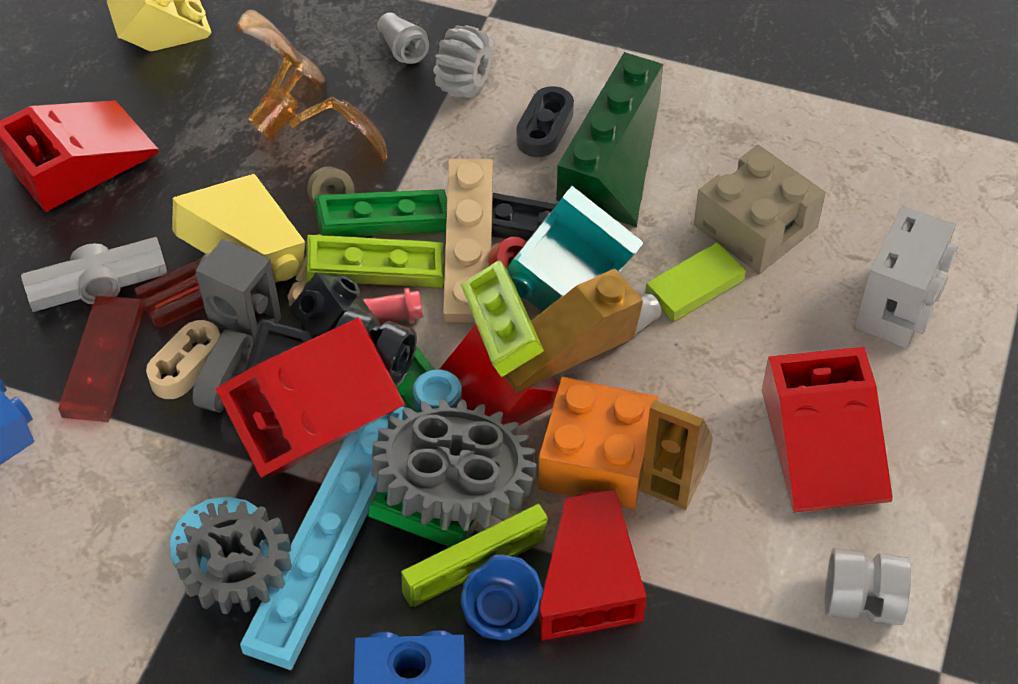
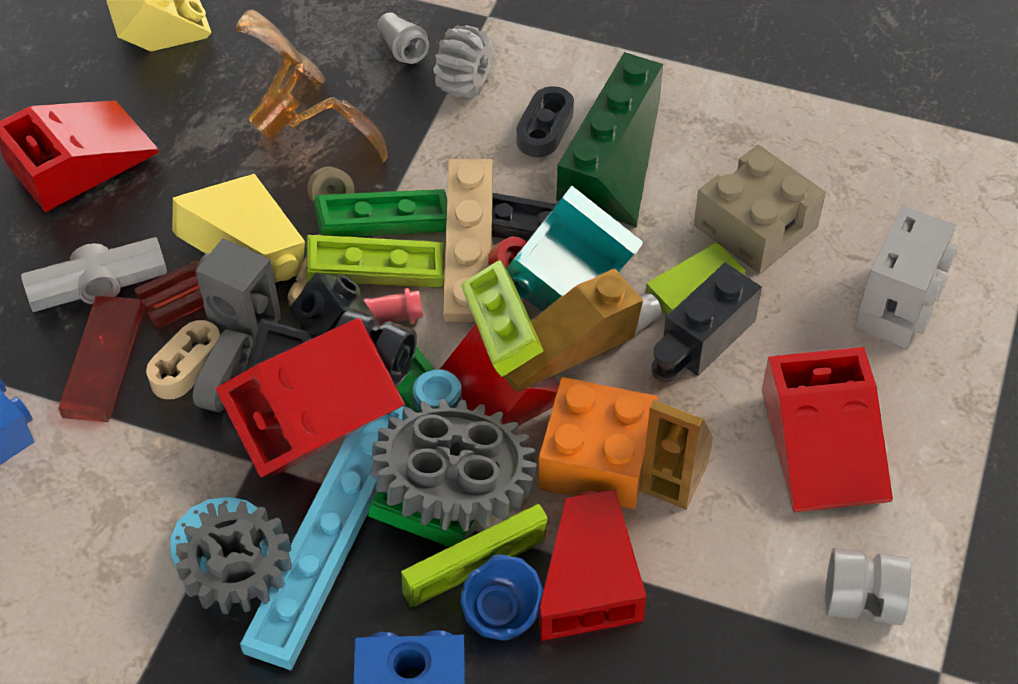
(706, 323): none -> black brick

